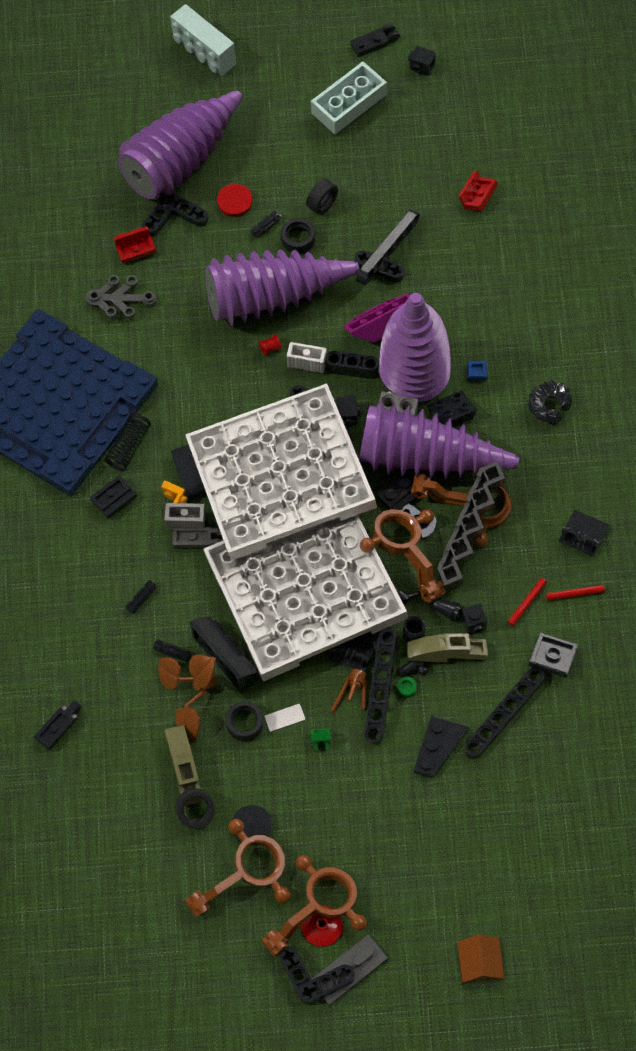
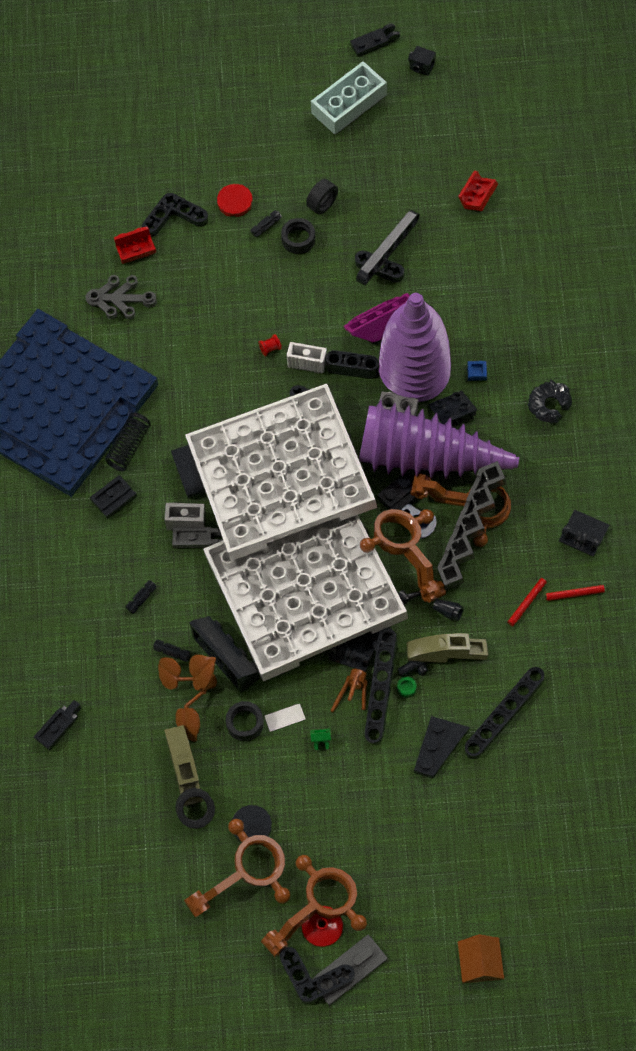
(174, 492): light orange bracket -> none
(175, 145): medium lavender cone -> none
(203, 40): light aqua brick -> none
(269, 282): medium lavender cone -> none
(348, 410): black brick -> none
(417, 622): black piece -> none
(474, 619): black brick -> none
(553, 655): tile -> none

